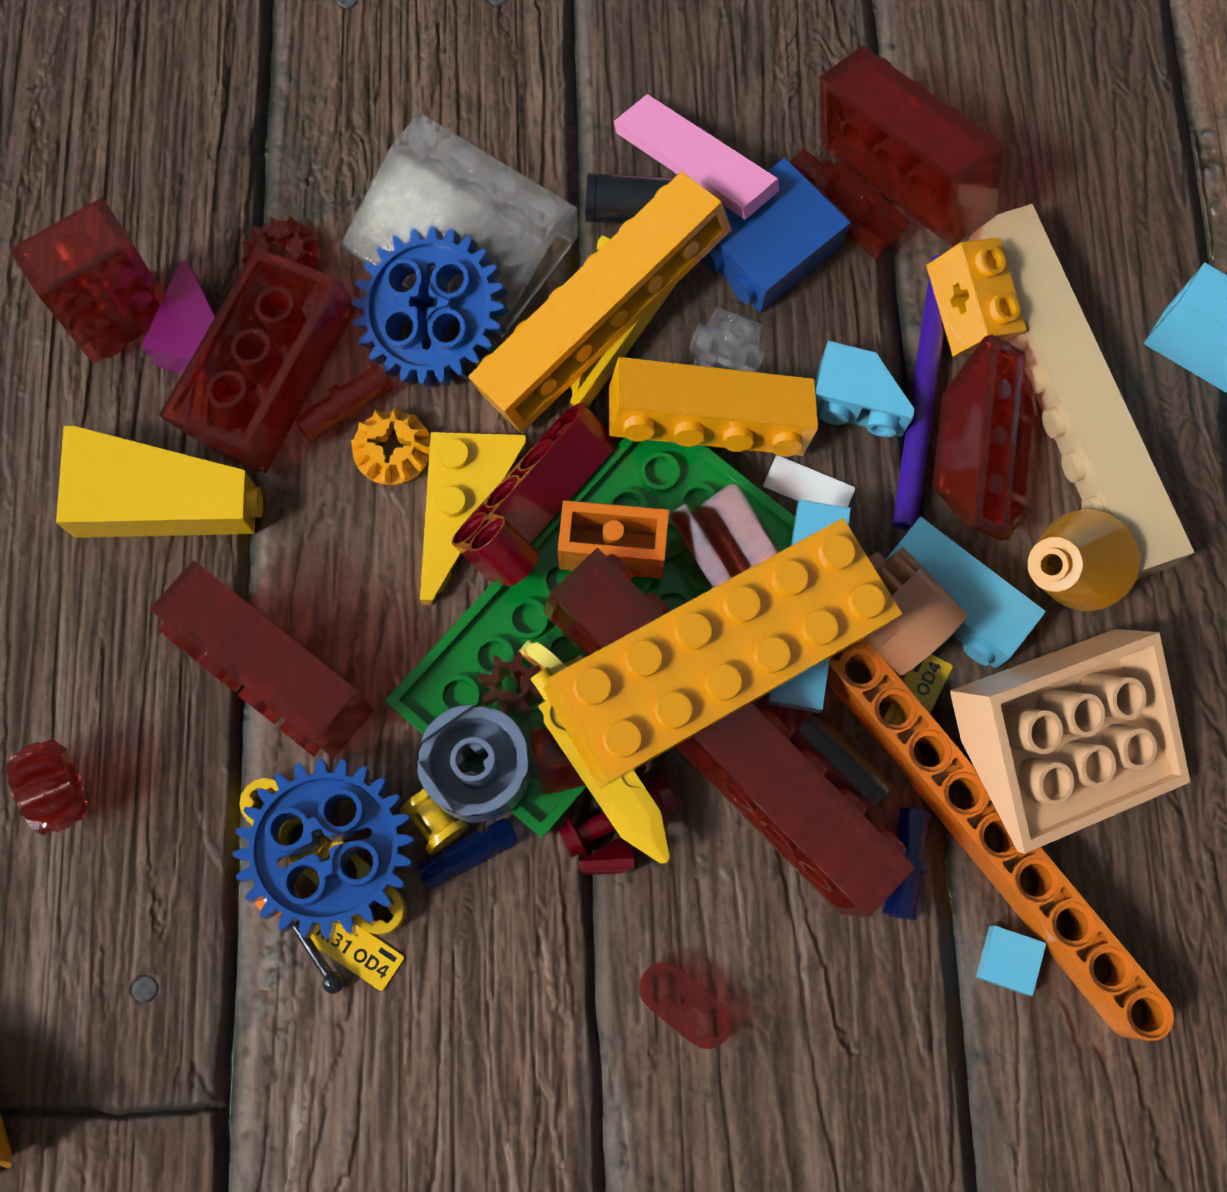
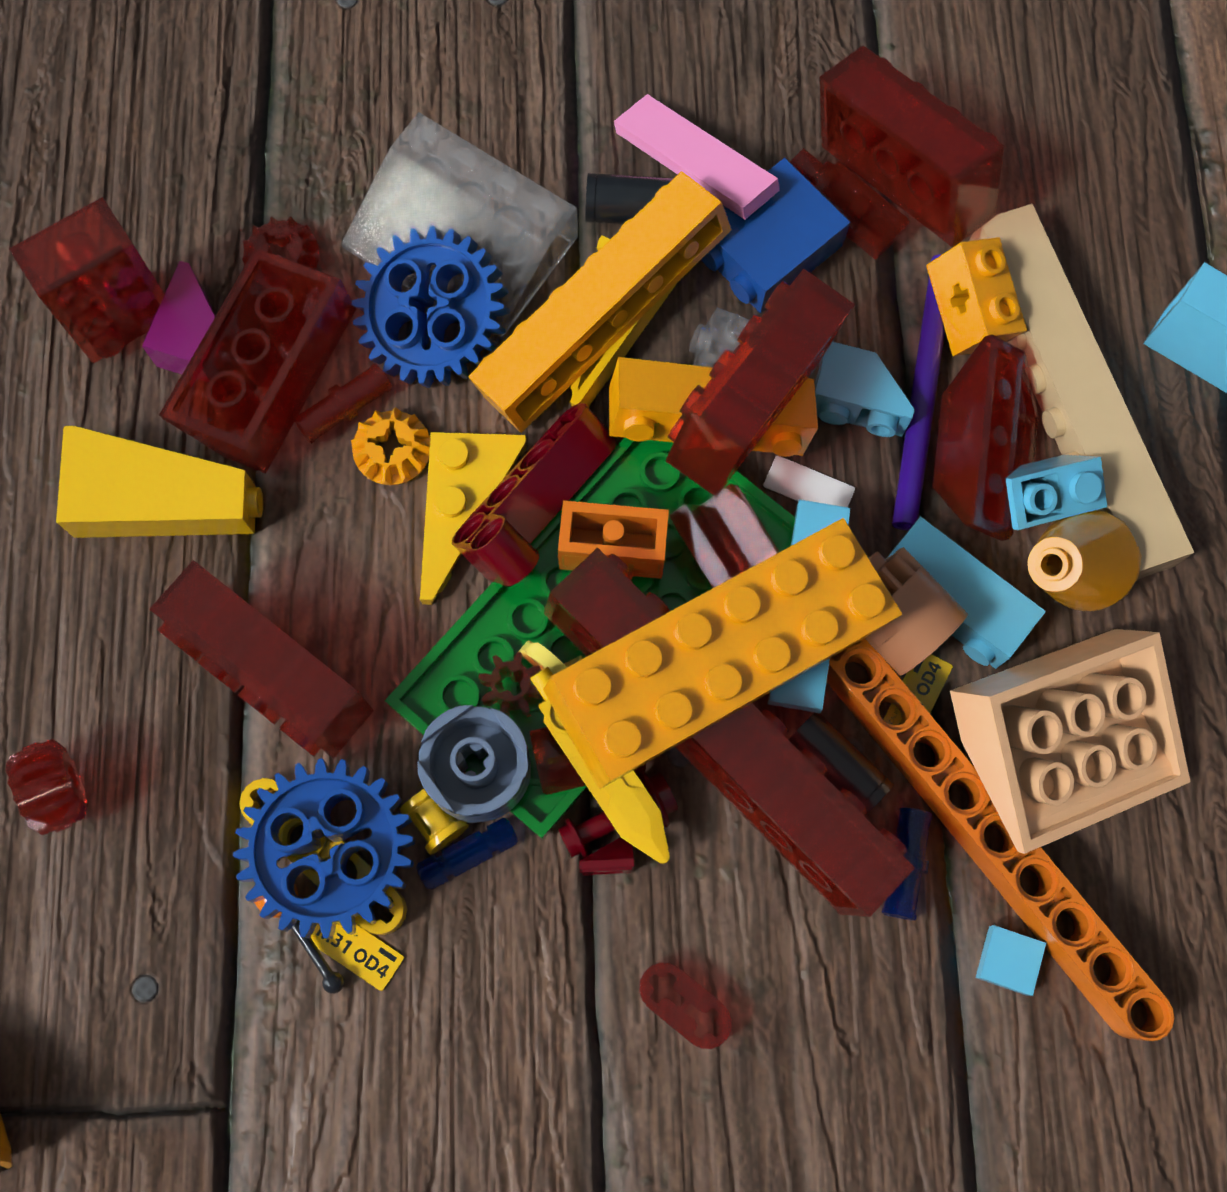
(756, 380): none -> clear red brick
(1055, 489): none -> medium azure slope

